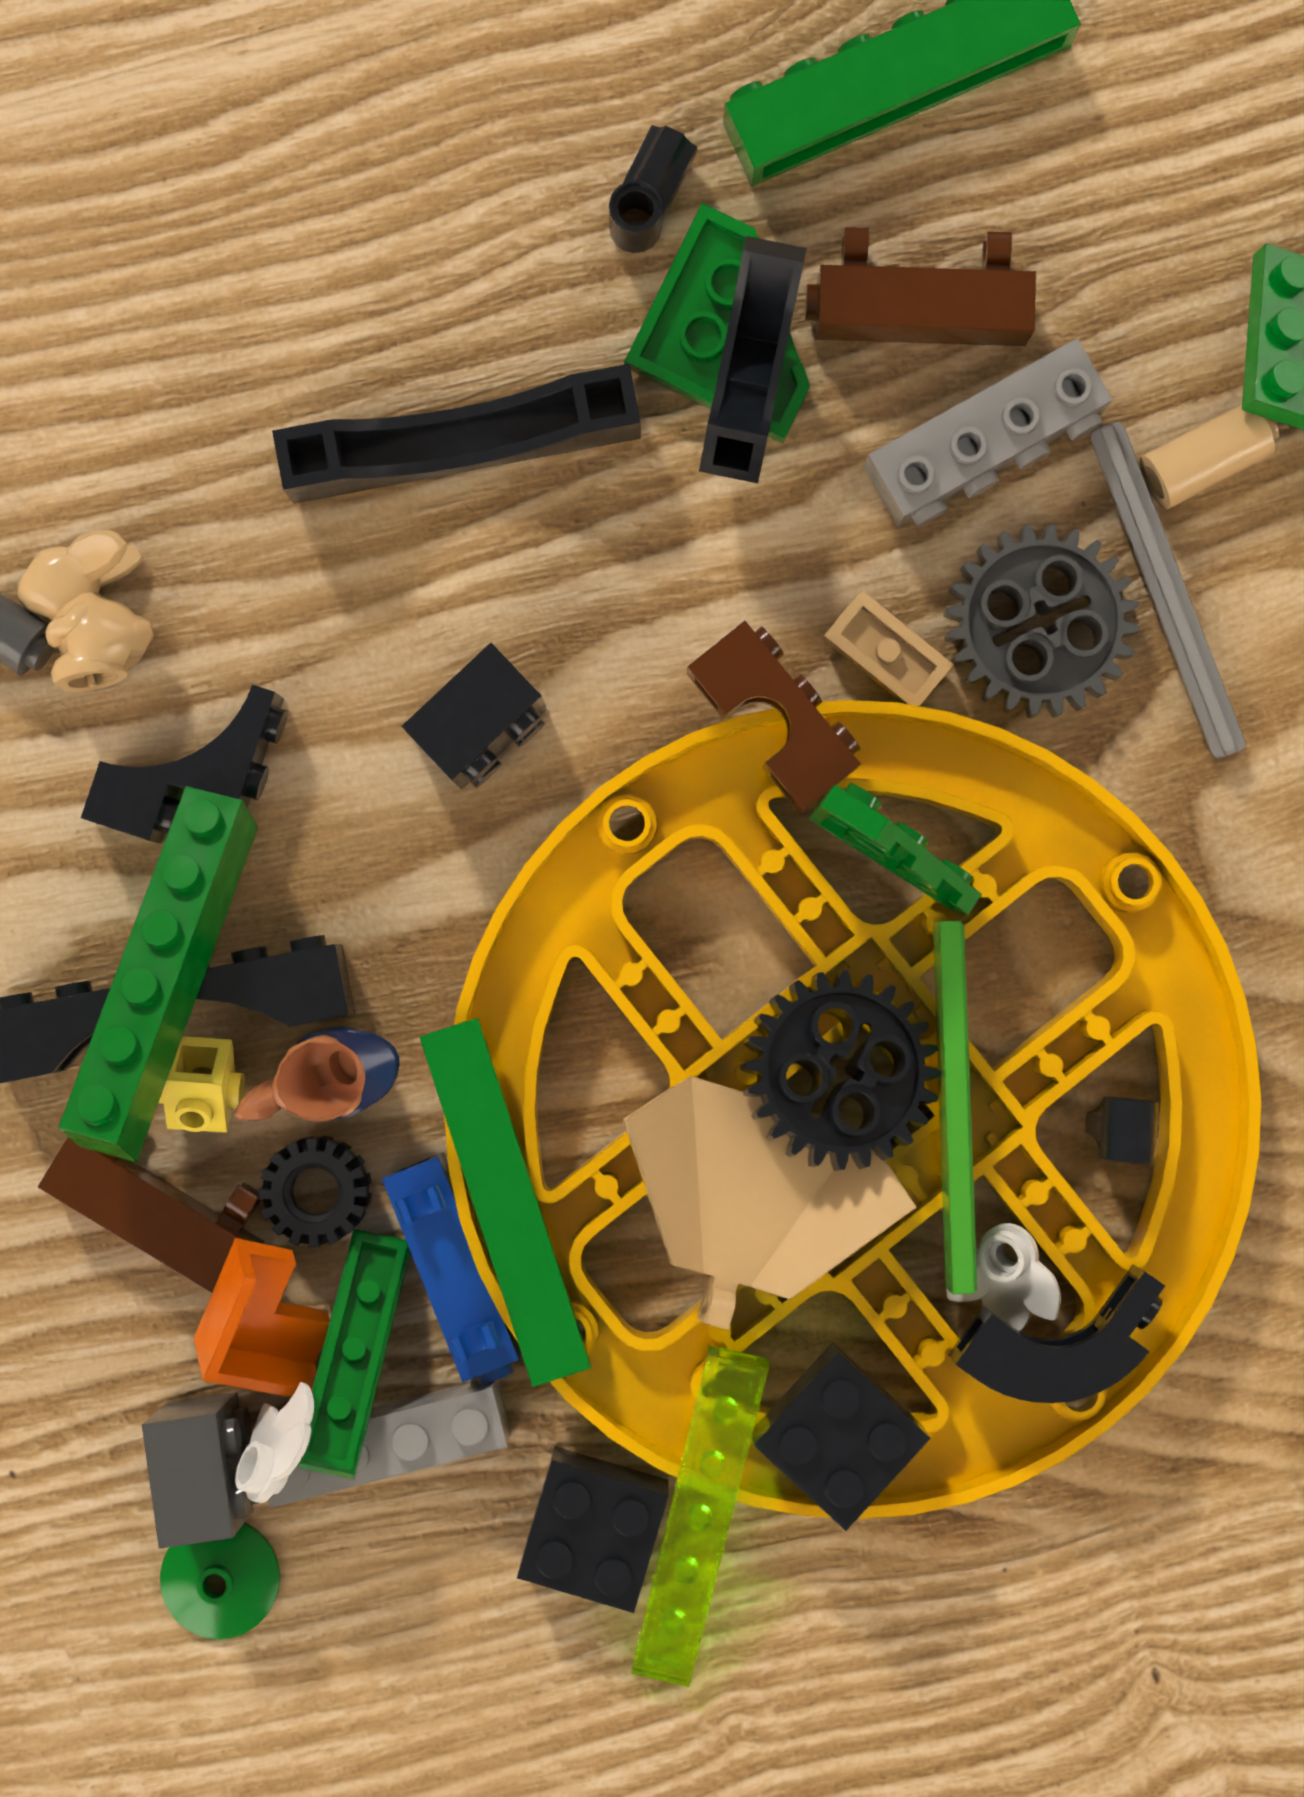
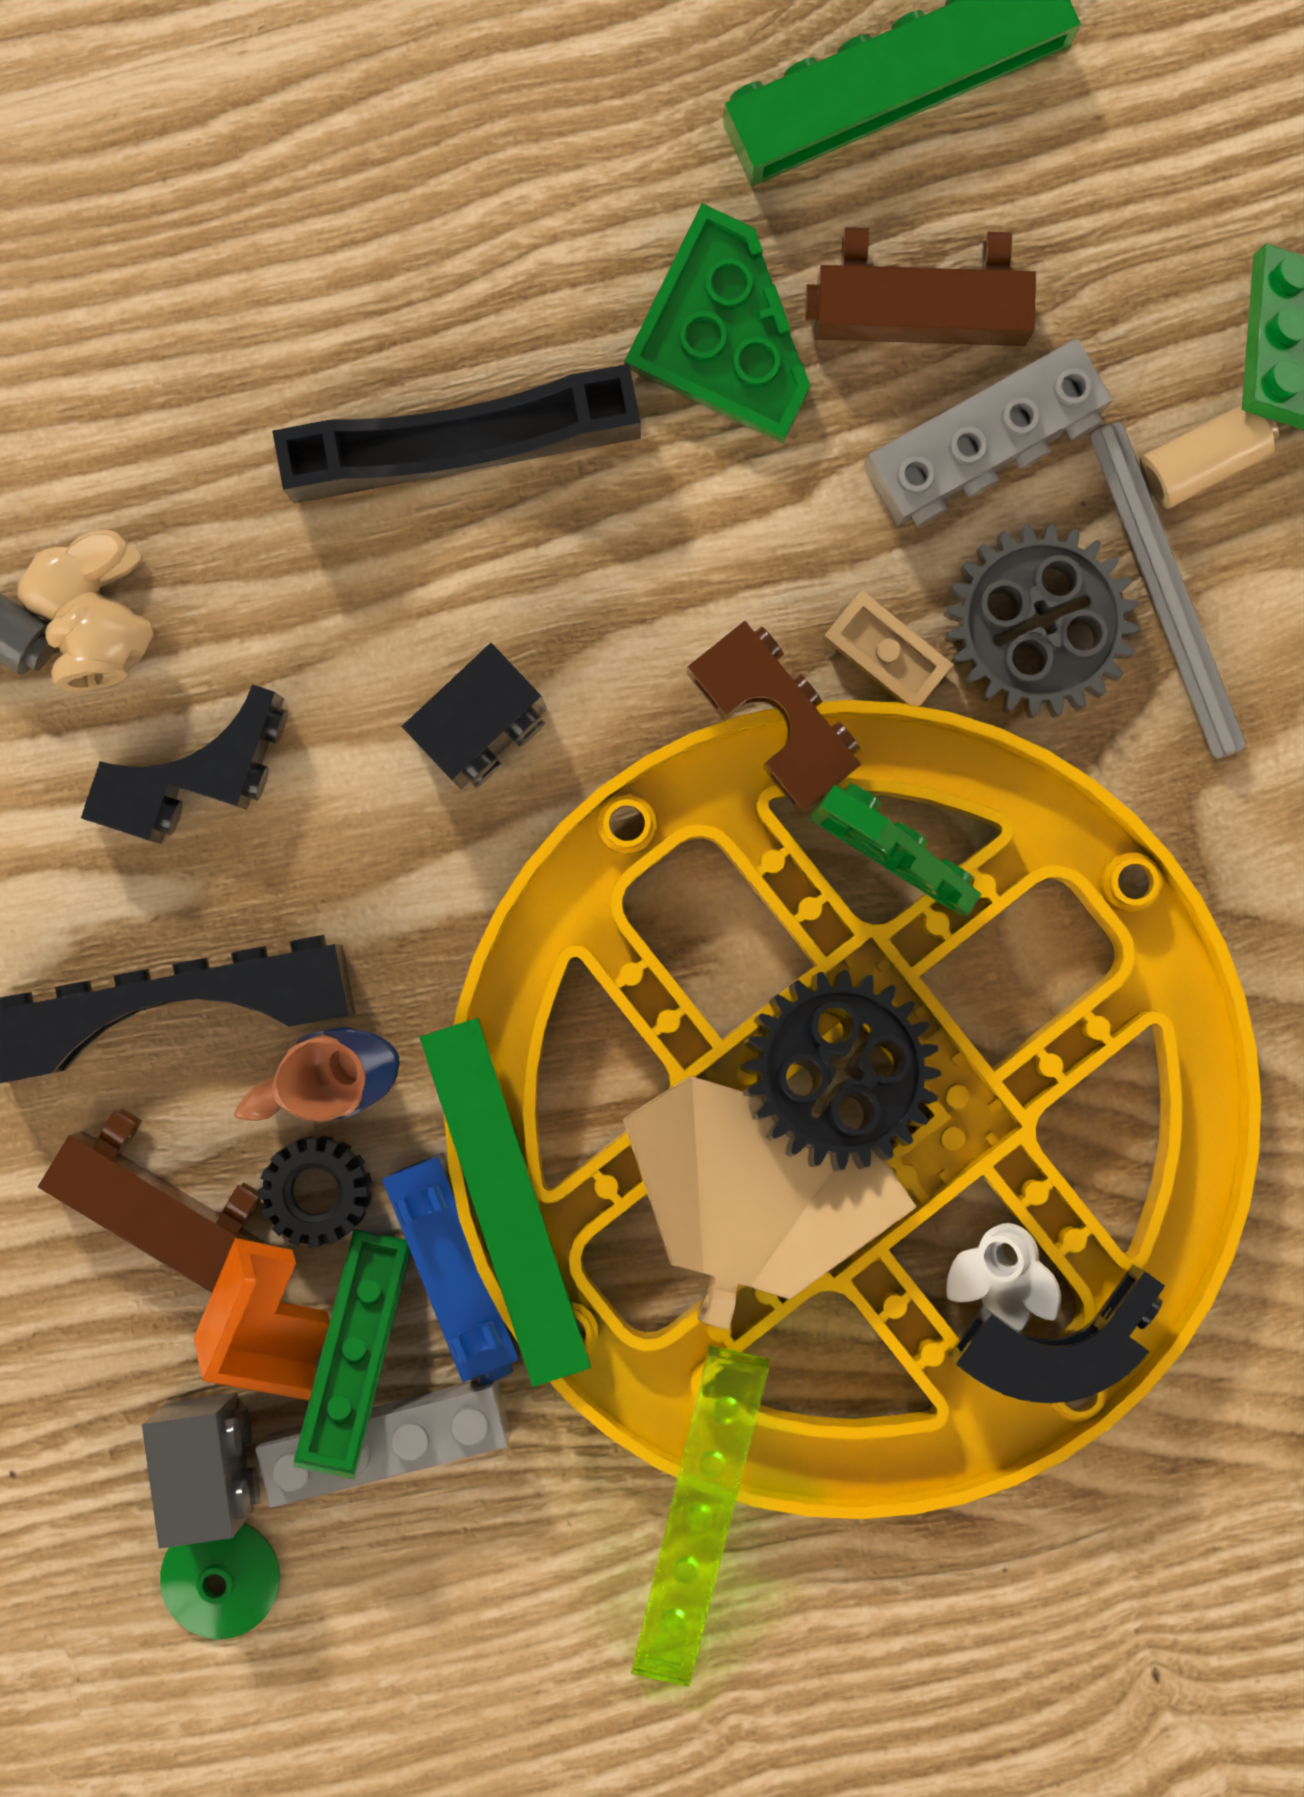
(159, 975): green brick -> none
(202, 1086): light yellow brick -> none
(276, 1446): white plate -> none
(594, 1529): black brick -> none
(650, 187): black piece -> none
(752, 359): black arch -> none
(839, 1436): black brick -> none
(955, 1107): bright green tile -> none
(1124, 1129): black piece -> none

